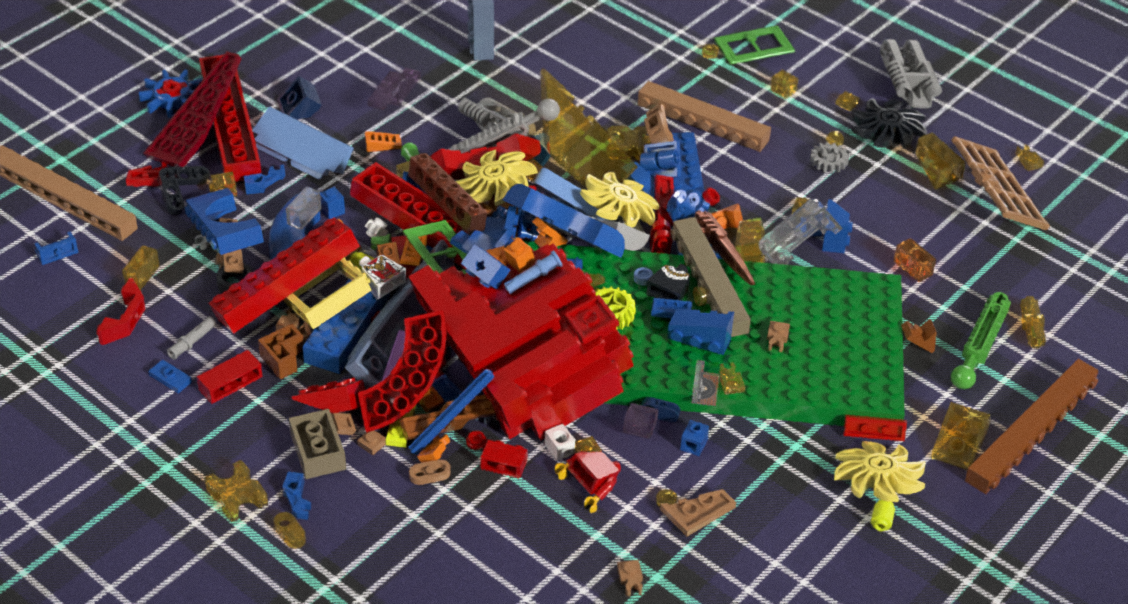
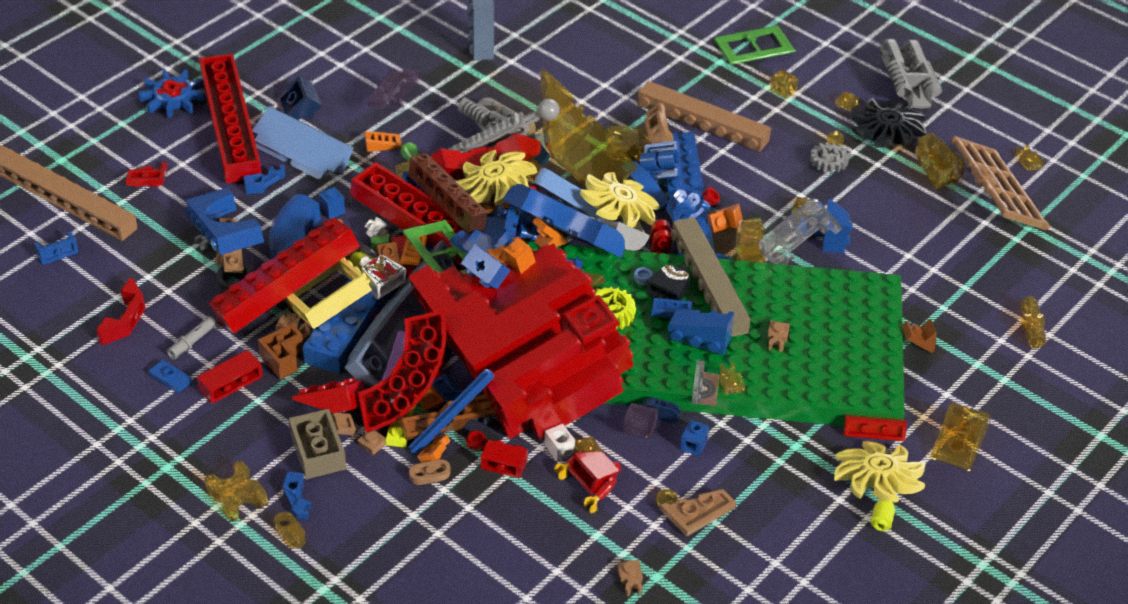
(142, 266): clear yellow brick -> none
(175, 181): black beam -> none
(192, 122): dark red wing -> none
(223, 181): clear yellow brick -> none
(303, 208): clear brick -> none
(540, 268): medium blue pin -> none
(663, 191): red tile -> none
(700, 296): clear yellow tile -> none
(710, 51): clear yellow tile -> none
(718, 238): copper piece -> none
(914, 260): clear orange brick -> none
(981, 340): bright green gear -> none
(1032, 426): dark orange brick -> none

